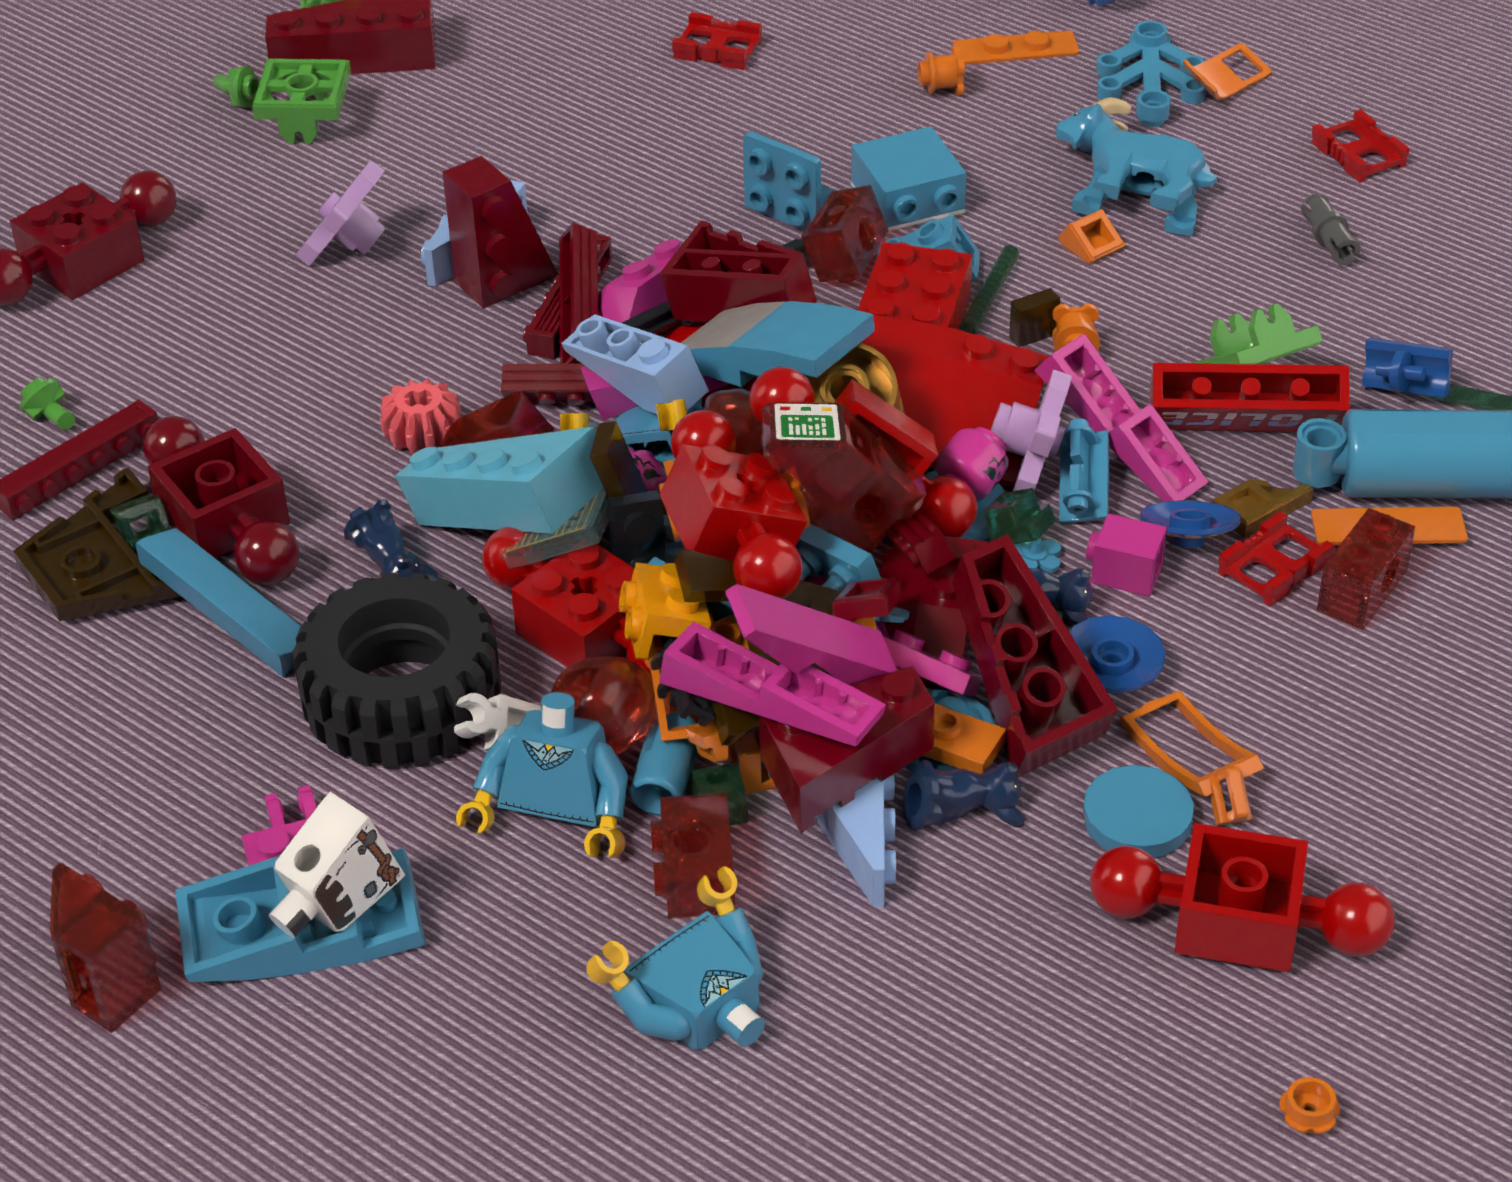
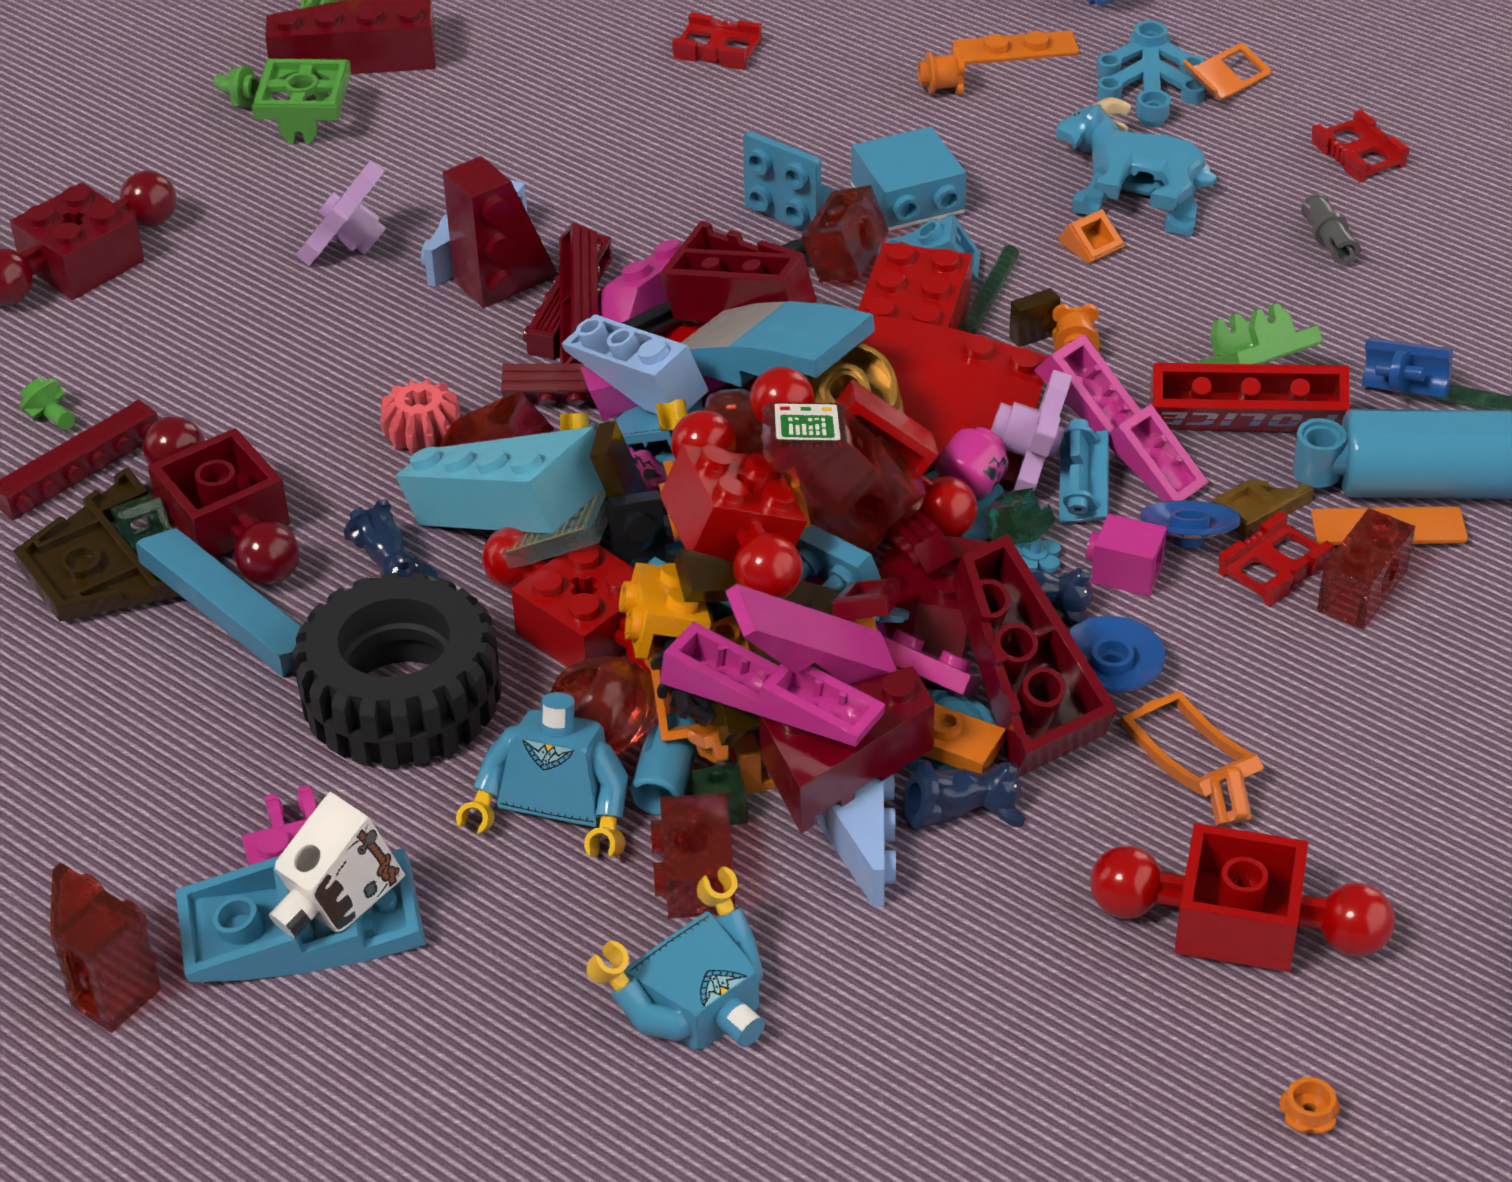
(491, 715): white plate -> none
(1138, 809): dark azure tile -> none

